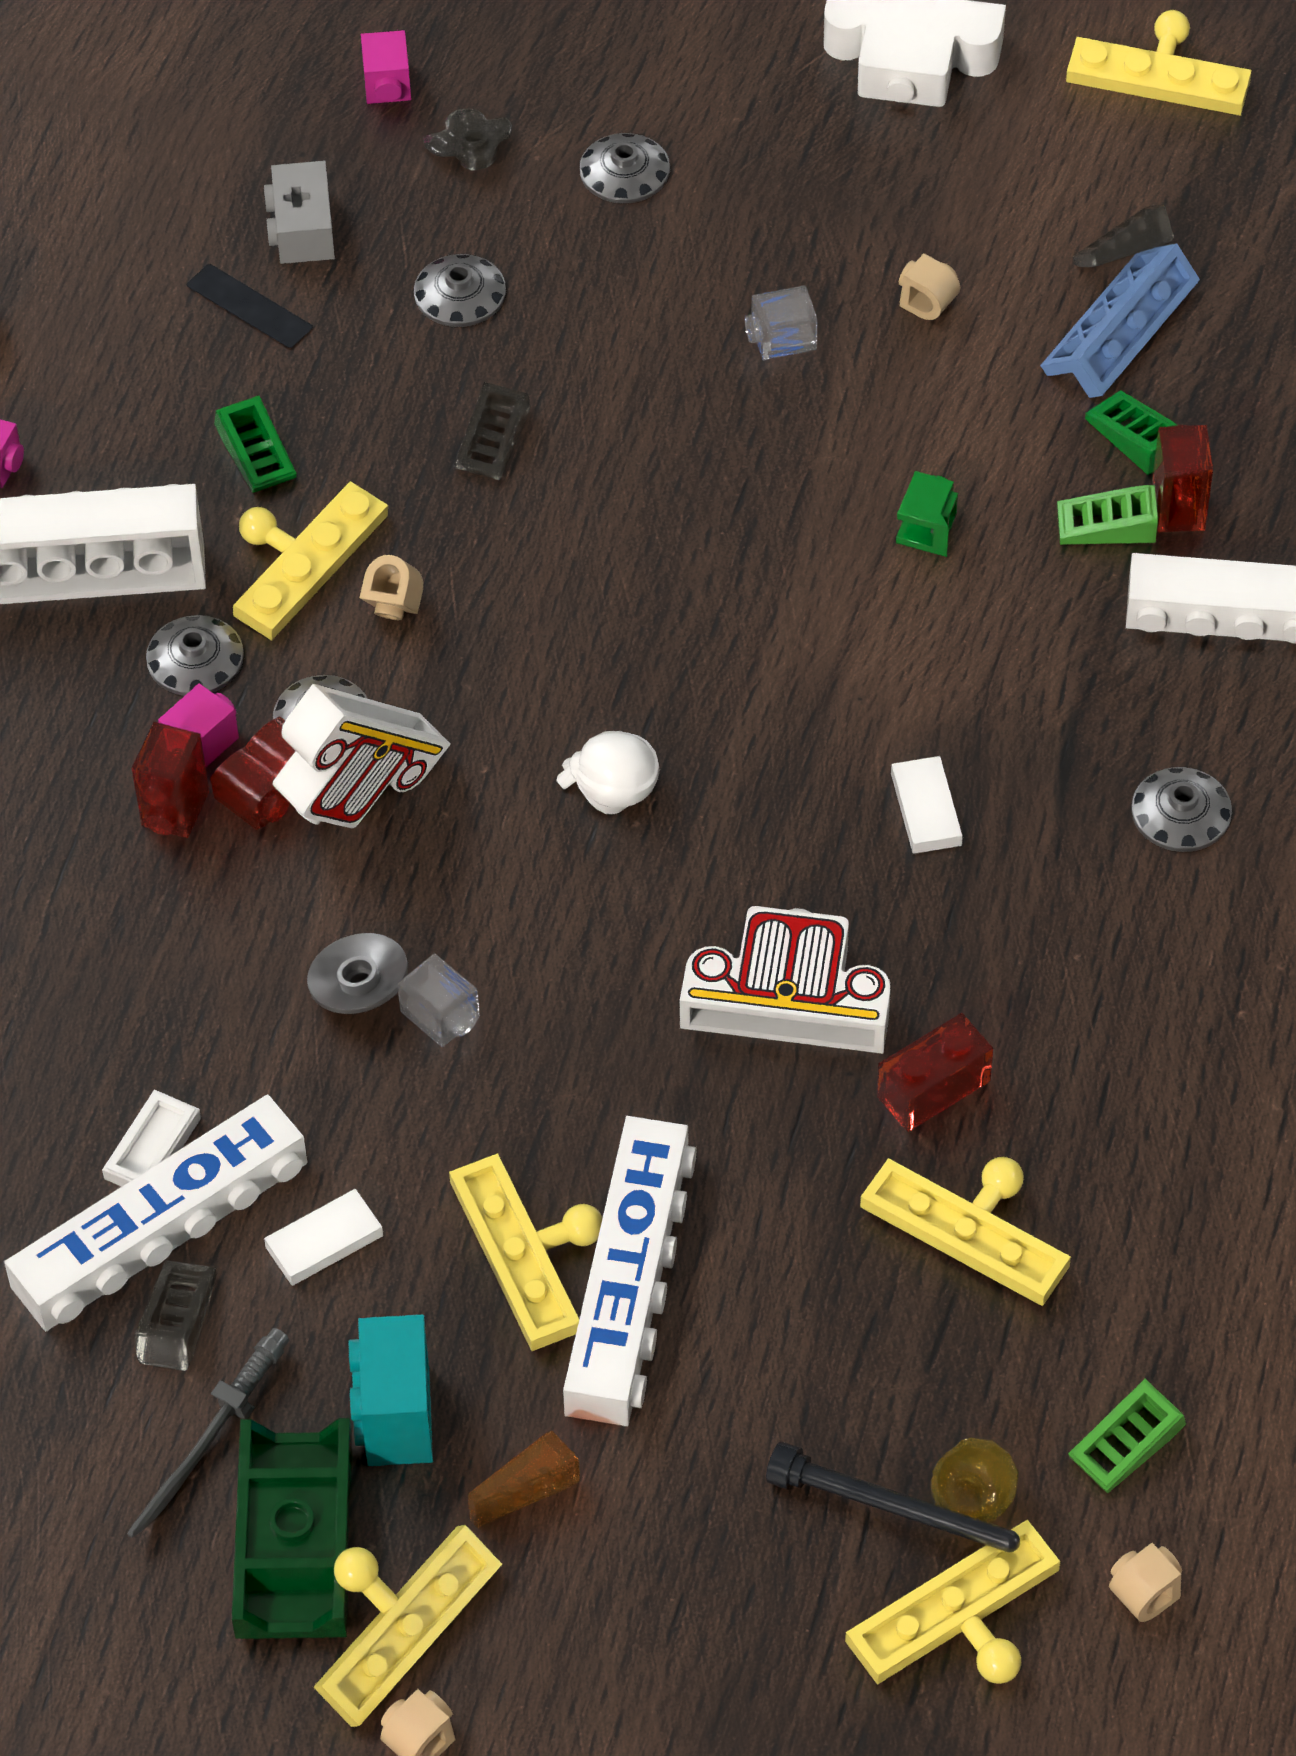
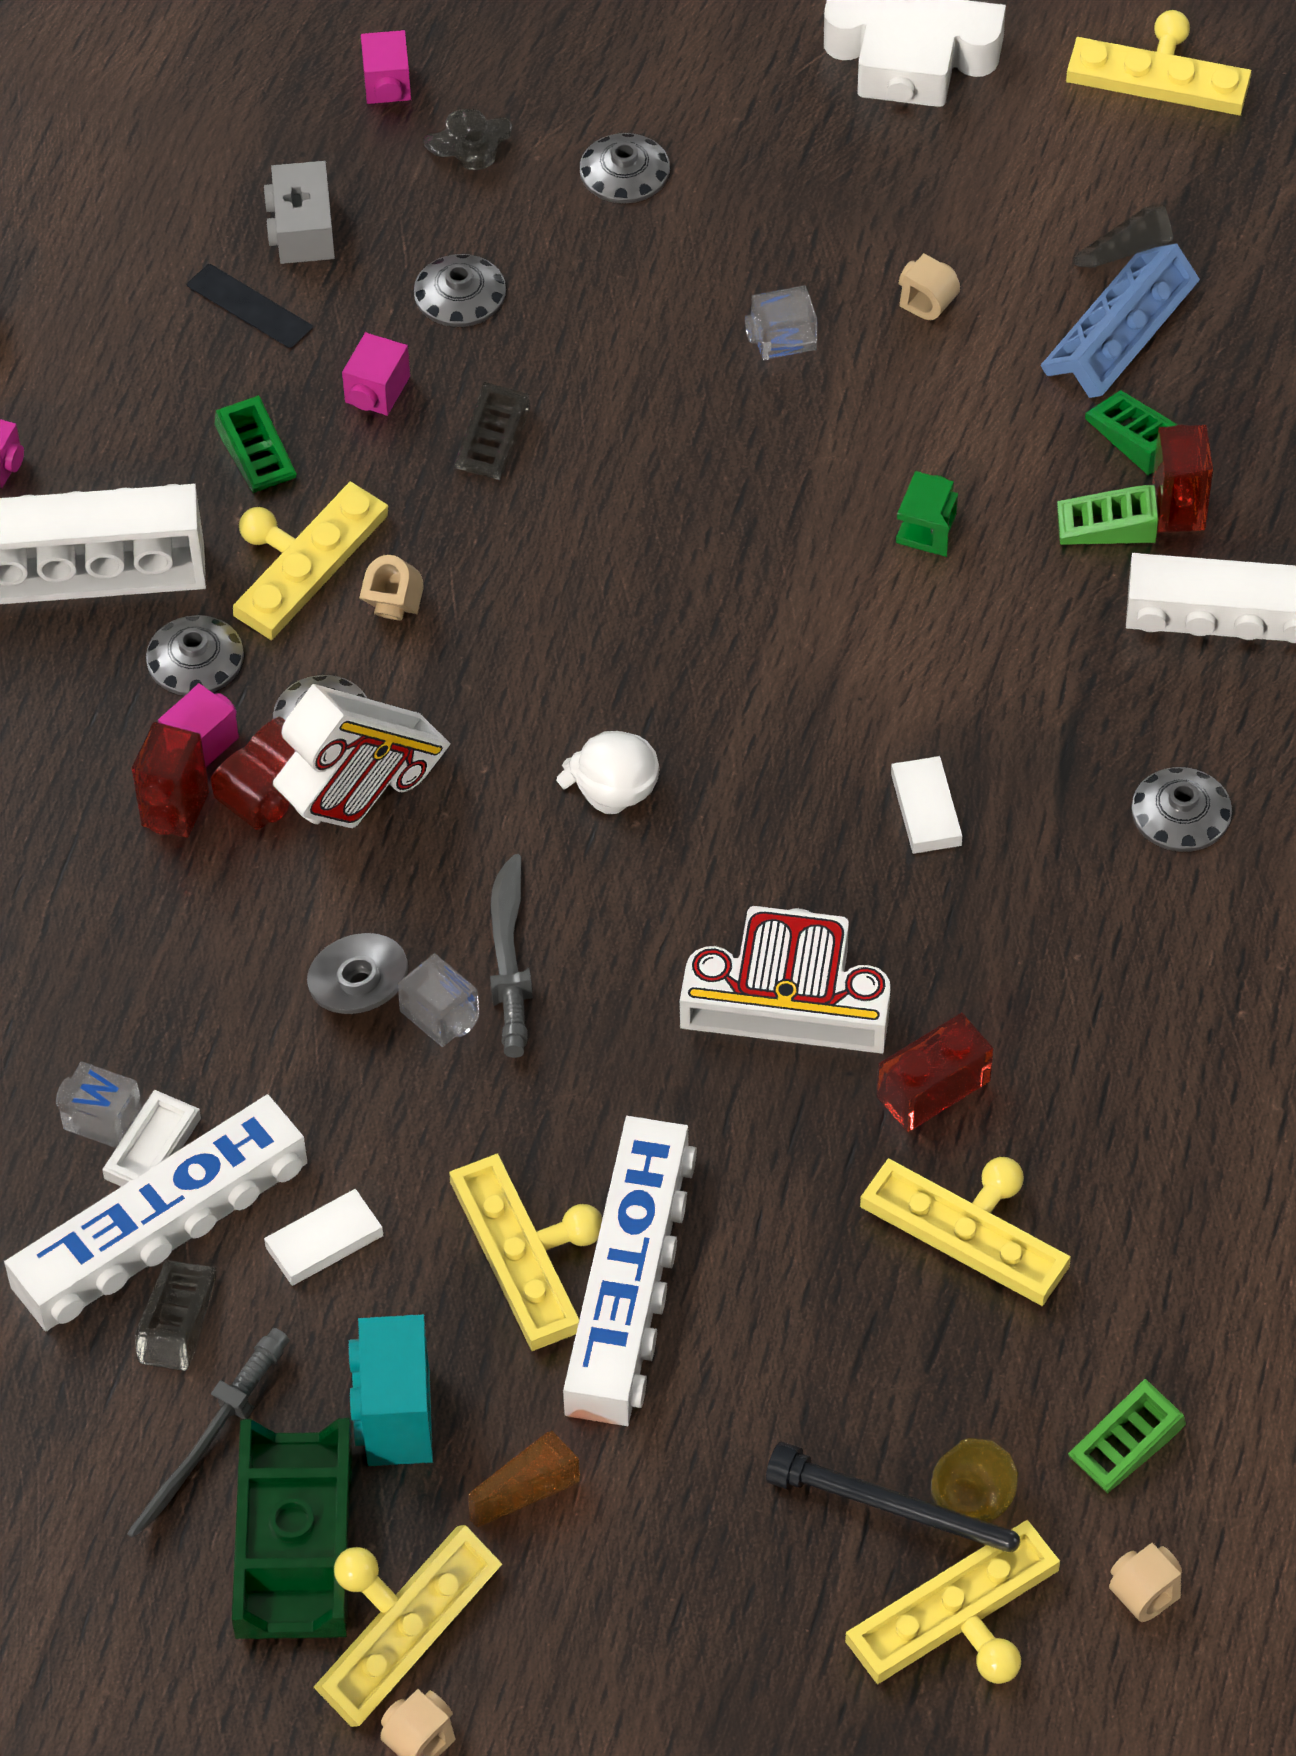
(98, 1104): none -> clear brick
(376, 374): none -> dark pink brick
(510, 985): none -> dark grey sword

